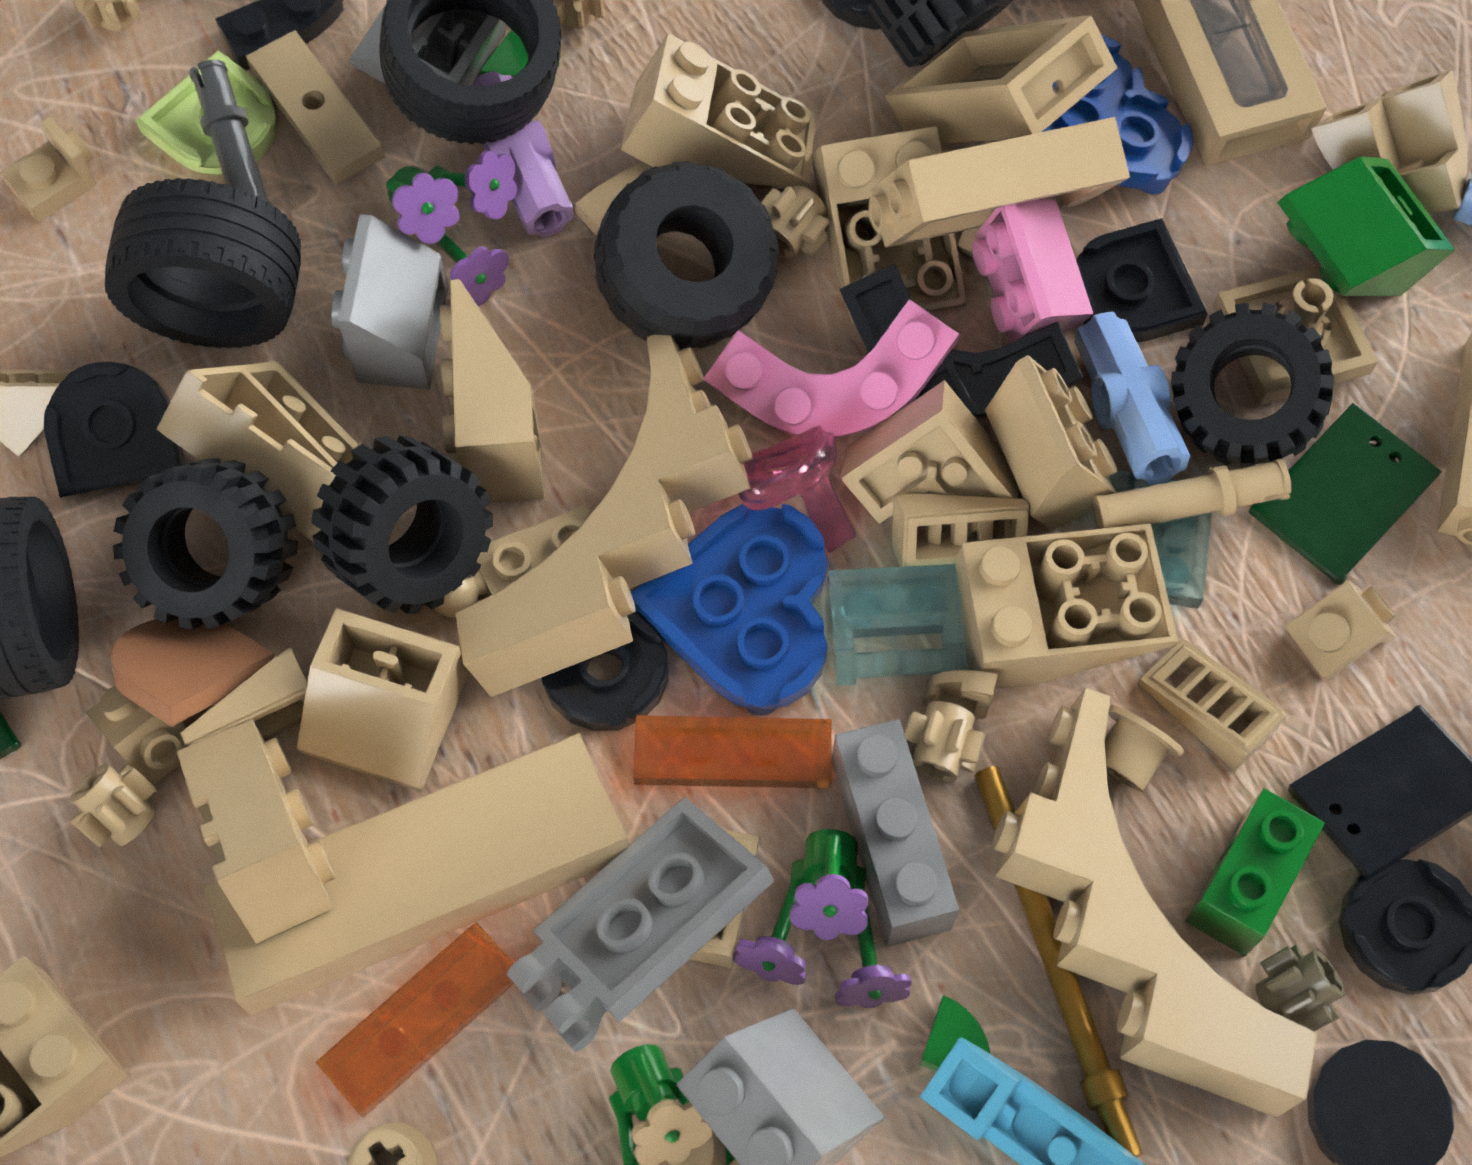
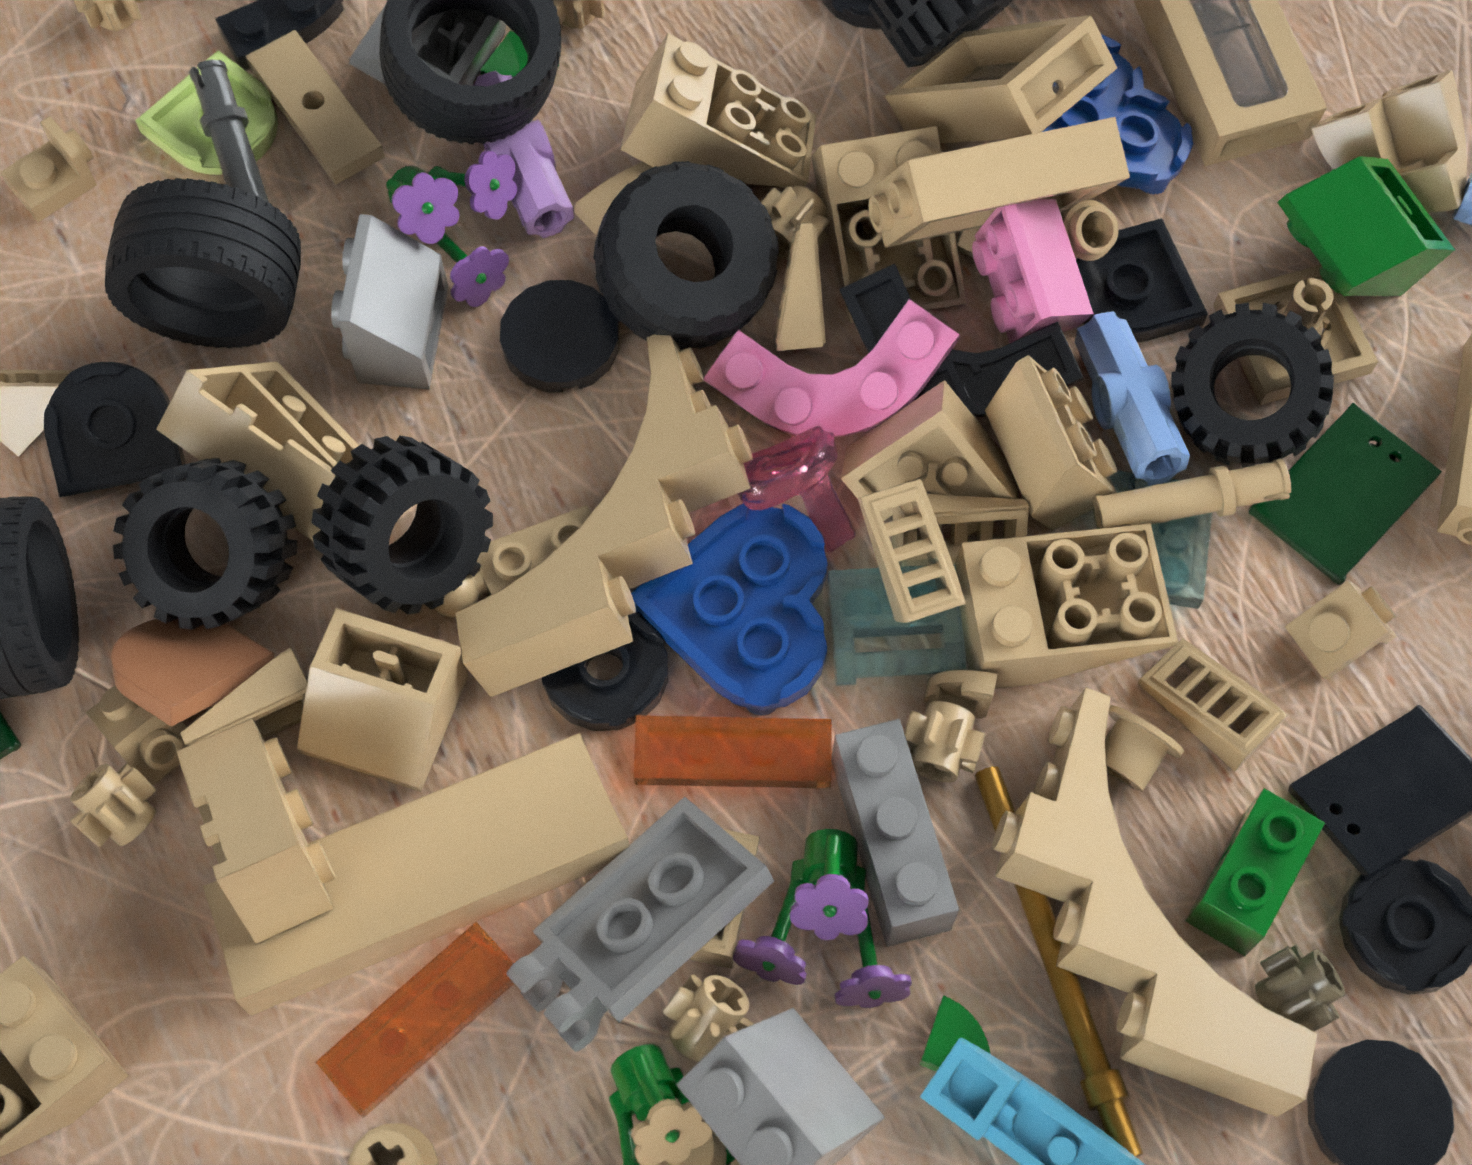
(491, 405): tan slope -> none
(559, 335): none -> black tile
(705, 1014): none -> tan gear
(801, 307): none -> tan slope
(941, 567): none -> tan slope
(1090, 229): none -> tan cone

